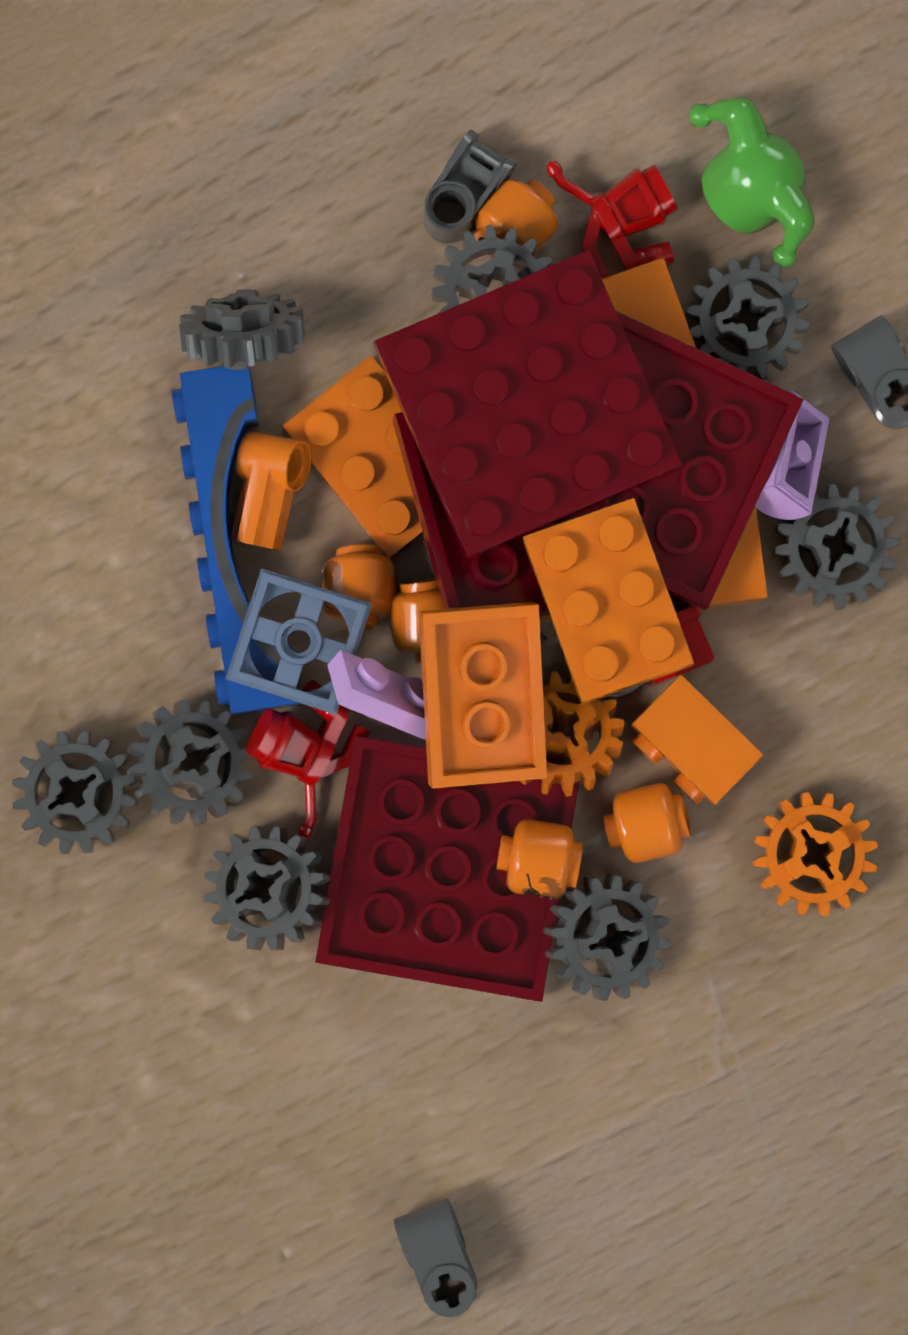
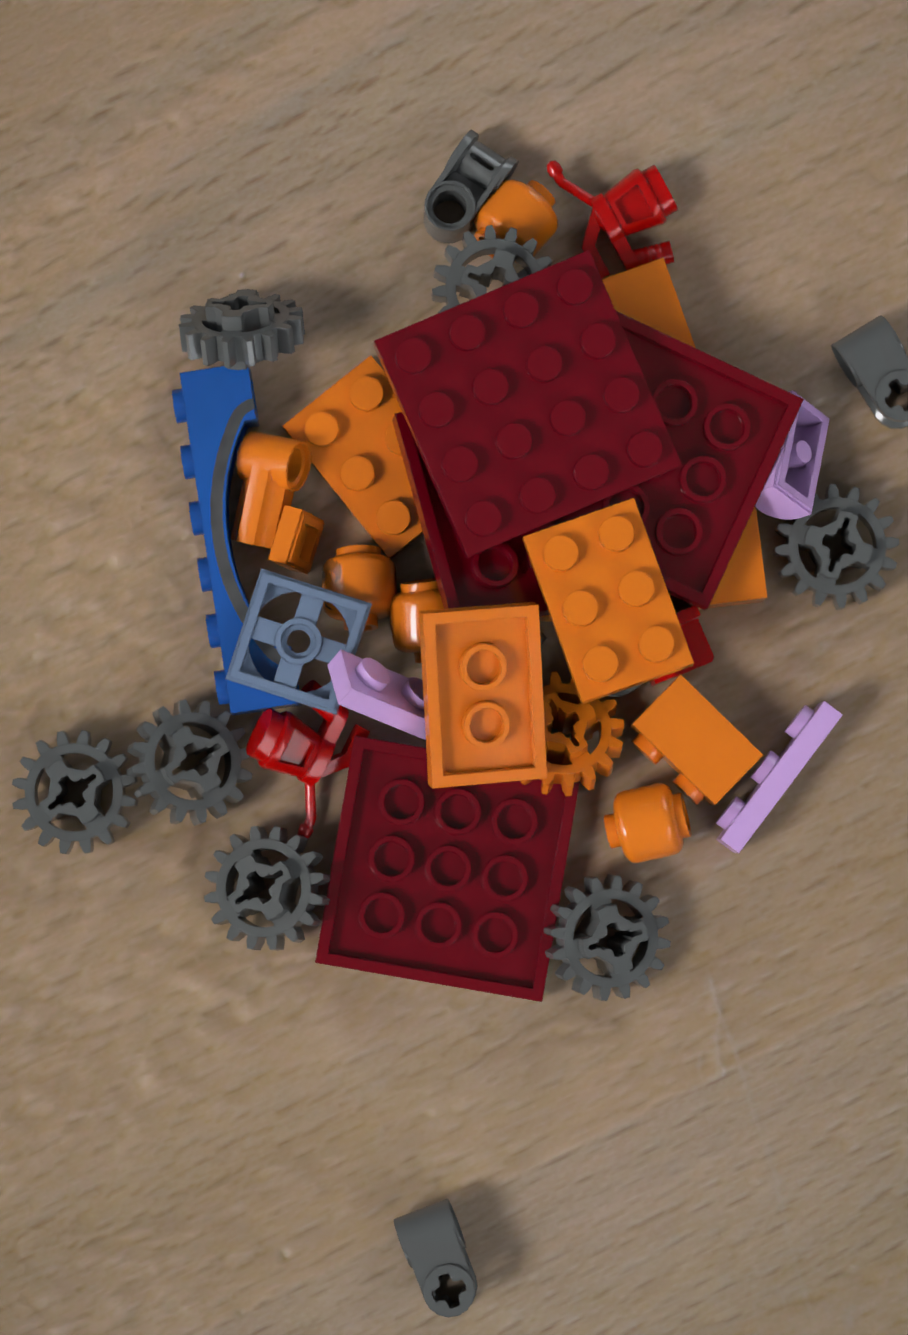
(296, 539): none -> orange tile
(540, 859): orange head -> none
(739, 296): dark grey gear -> none
(755, 177): bright green piece -> none
(776, 775): none -> lavender plate
(836, 841): orange gear -> none

